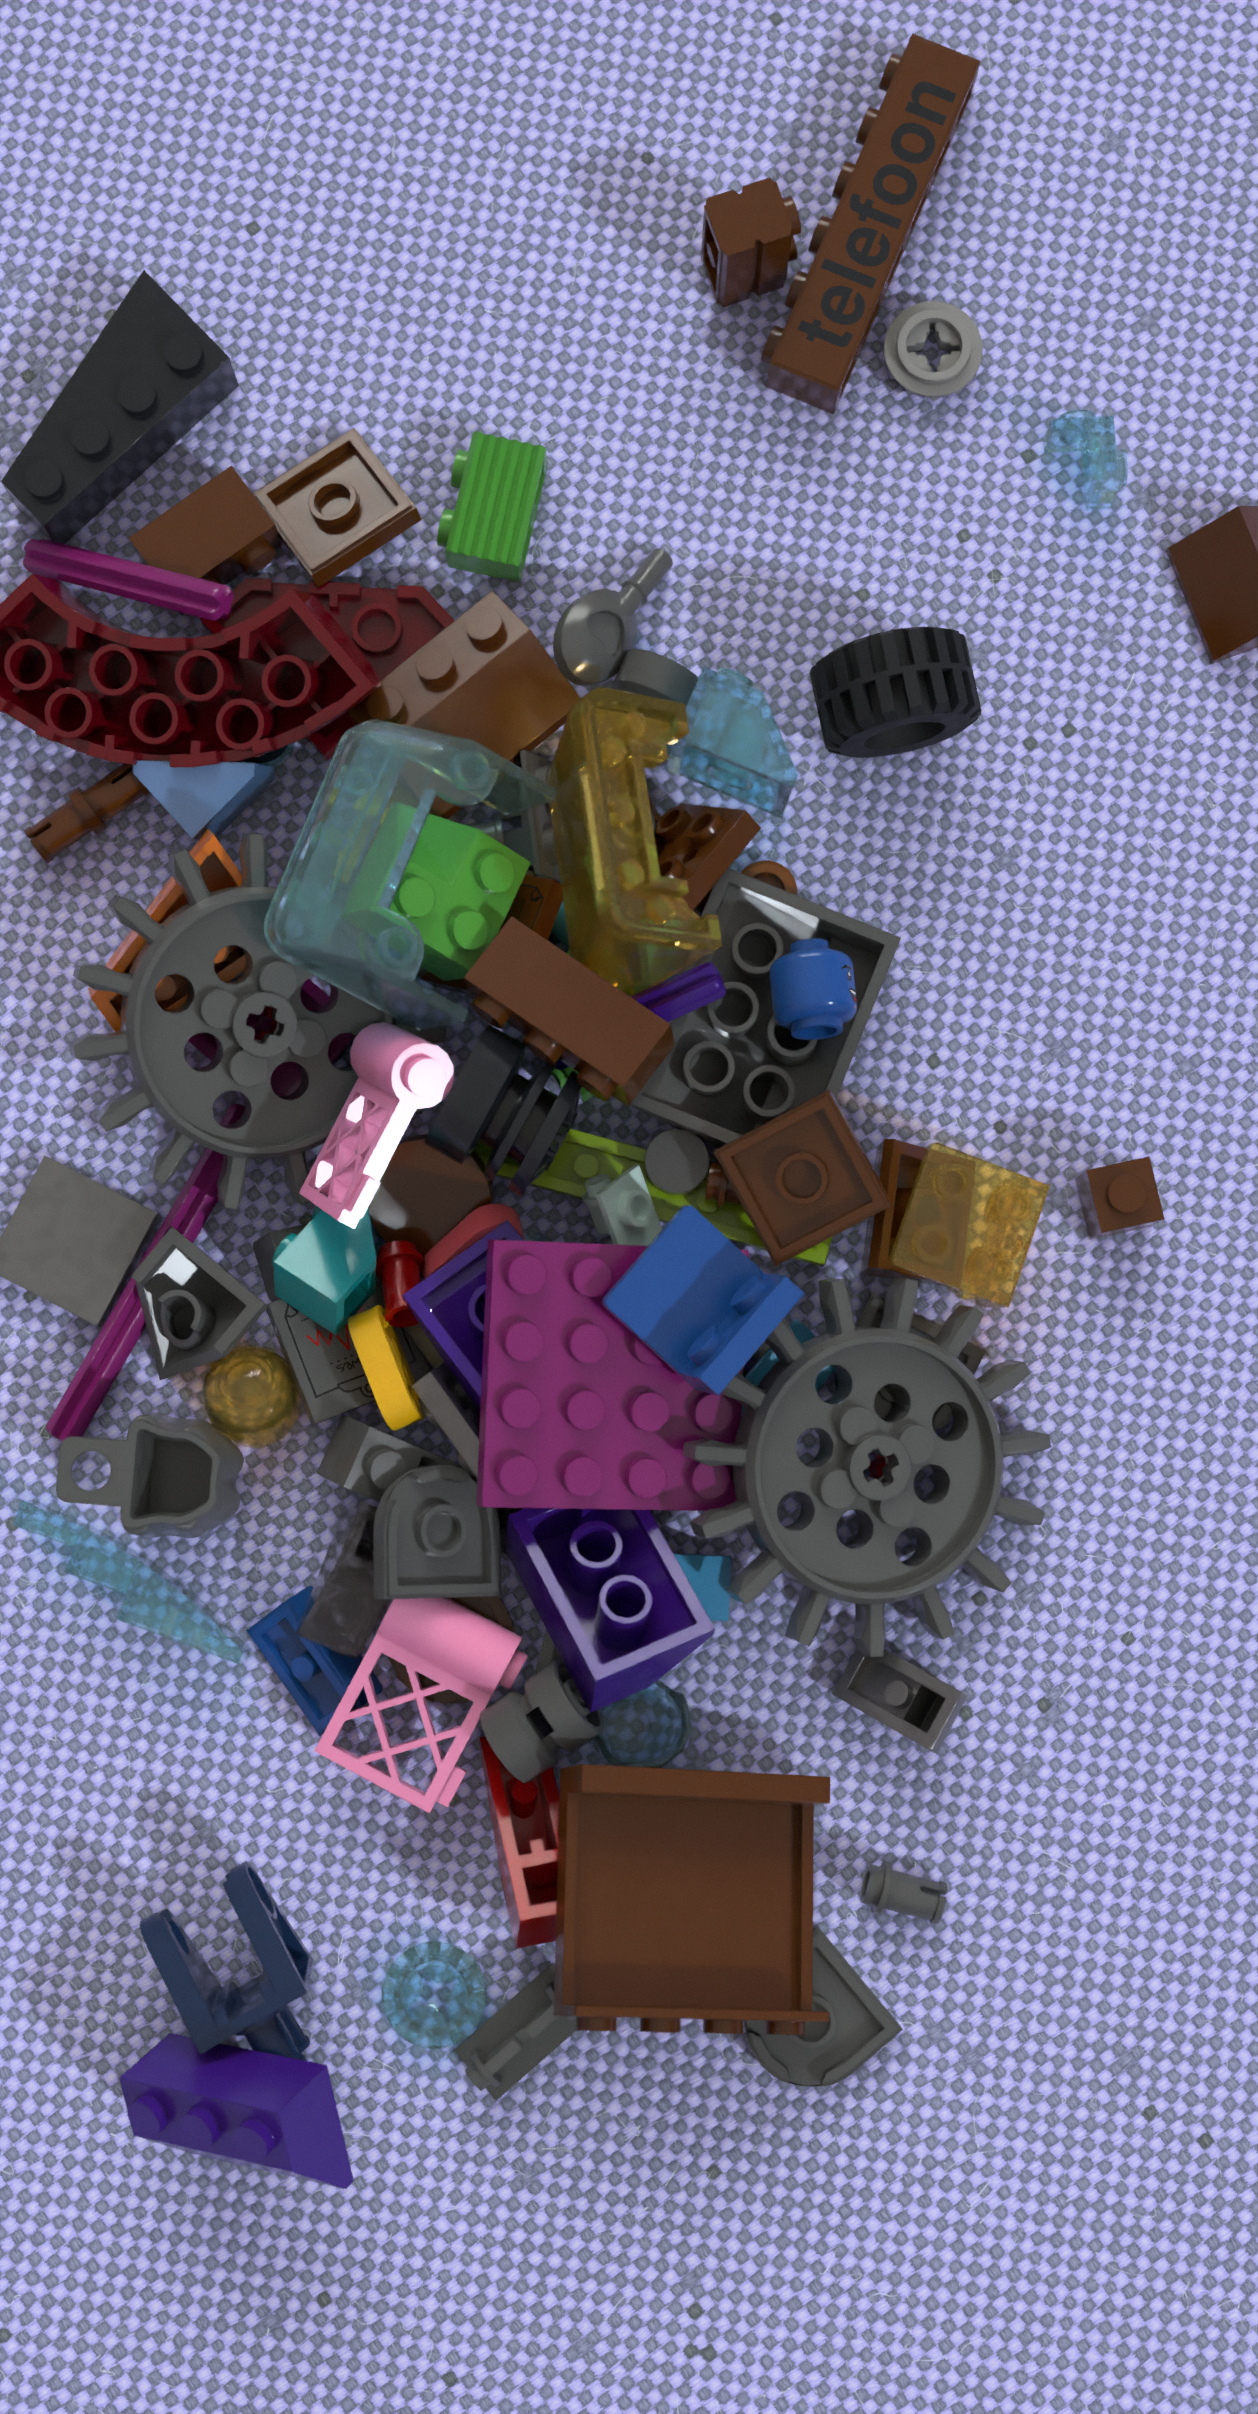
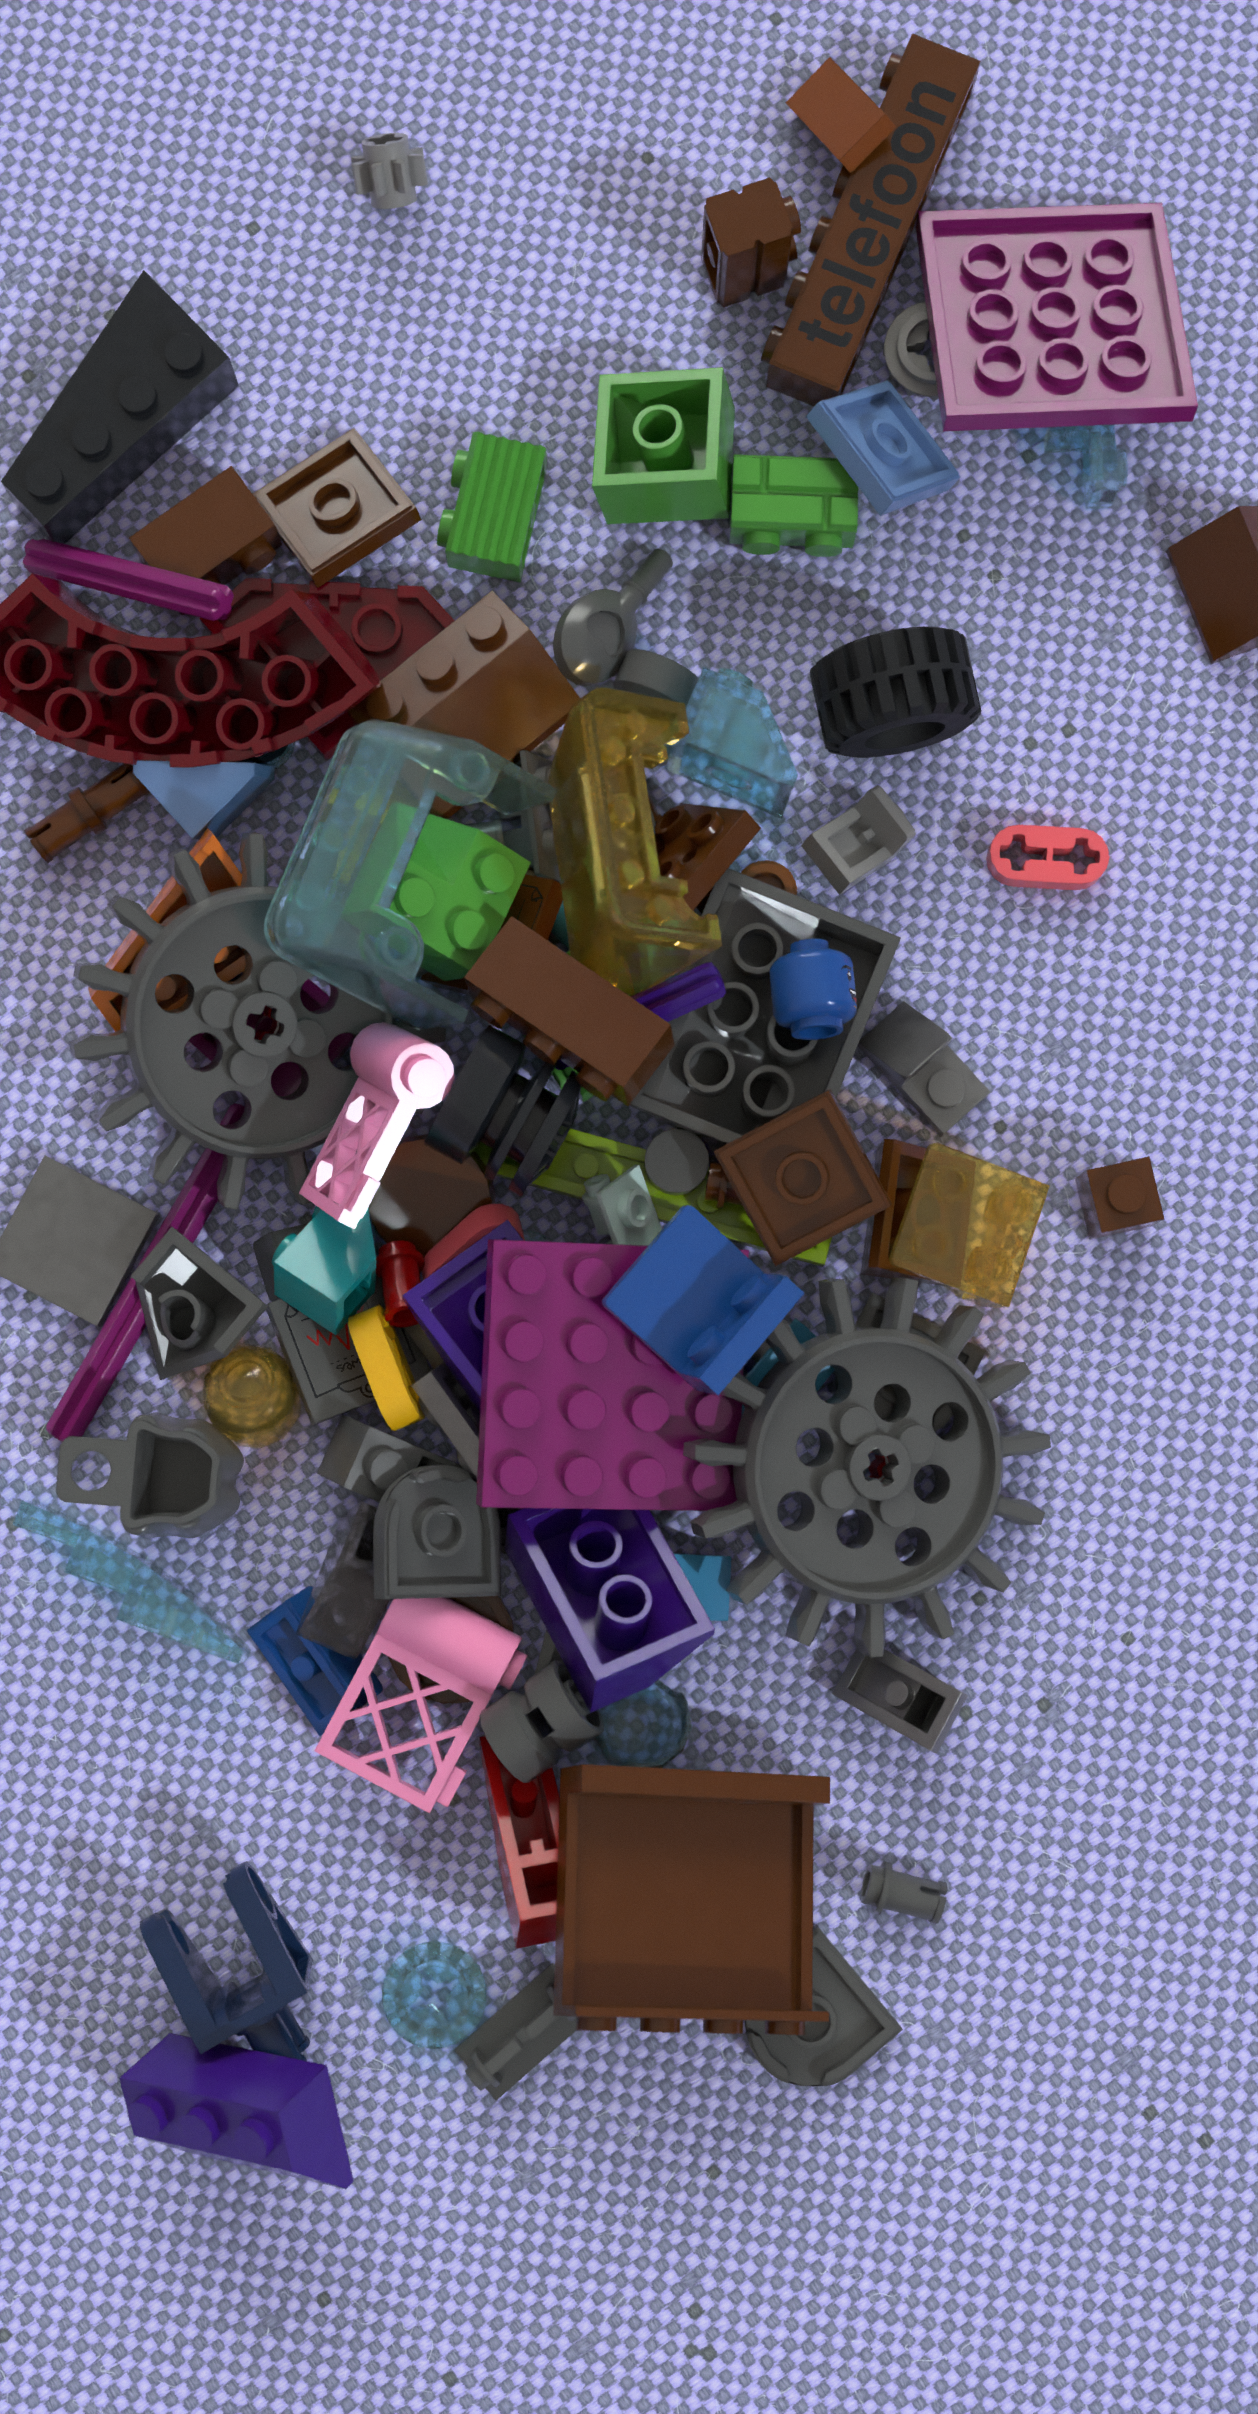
(389, 170): none -> light grey gear
(664, 446): none -> bright green slope
(792, 504): none -> bright green brick
(840, 114): none -> dark orange tile
(859, 840): none -> light grey bracket
(883, 447): none -> medium blue tile
(923, 1067): none -> flat silver slope
(1047, 842): none -> coral beam
(1054, 317): none -> plate

